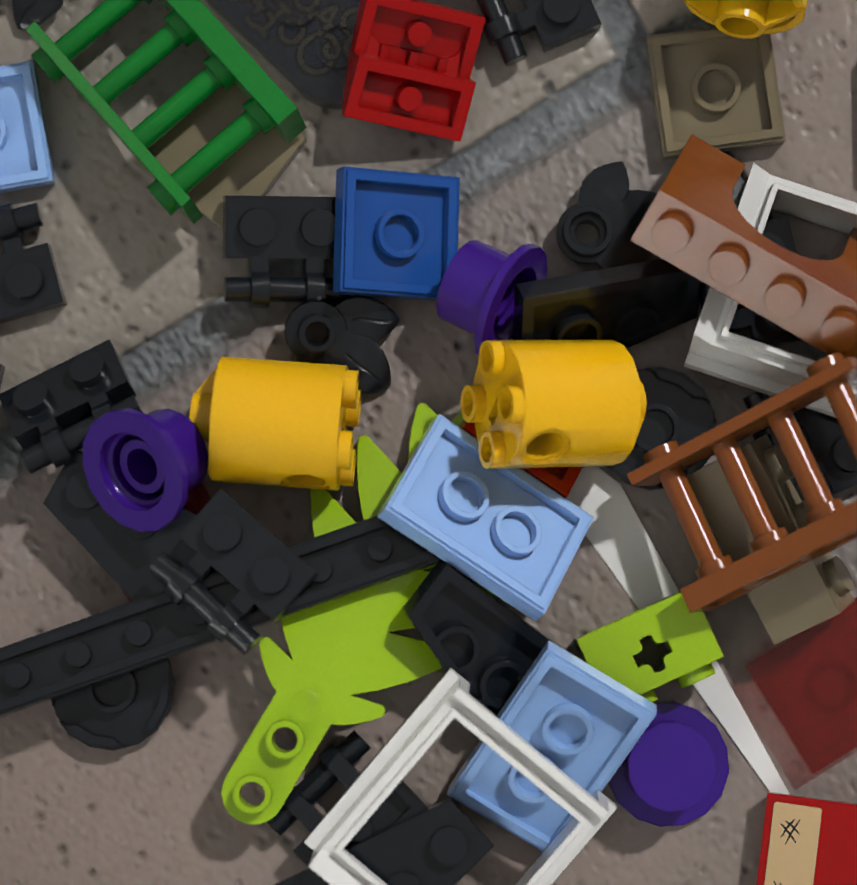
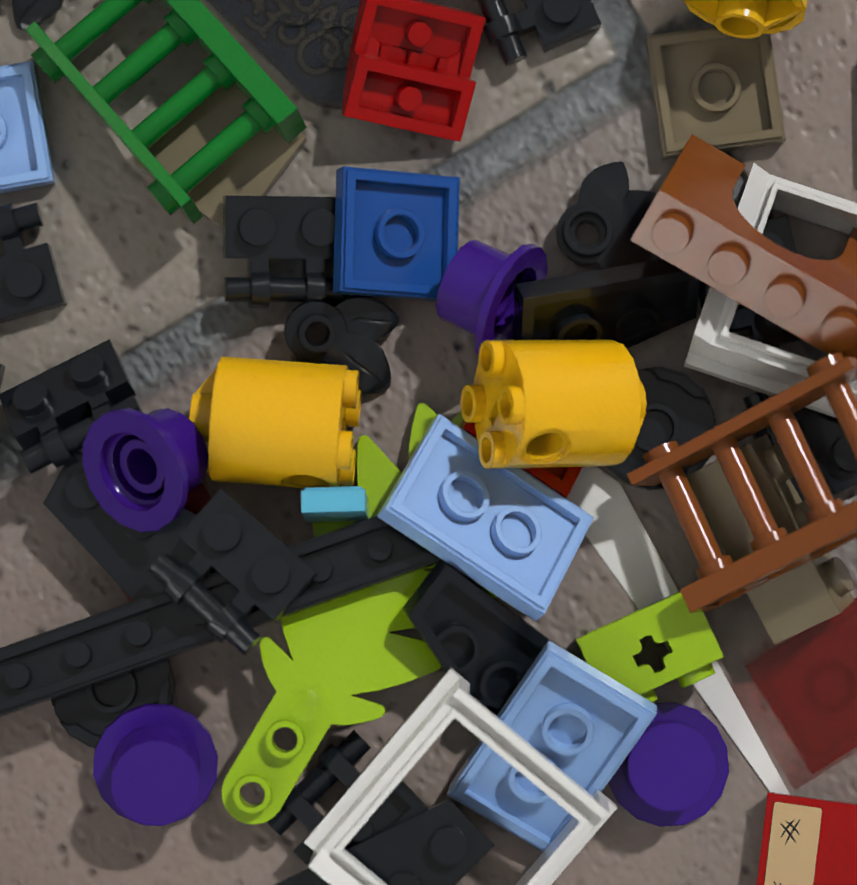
(155, 764): none -> dark purple piece
(334, 504): none -> medium azure tile

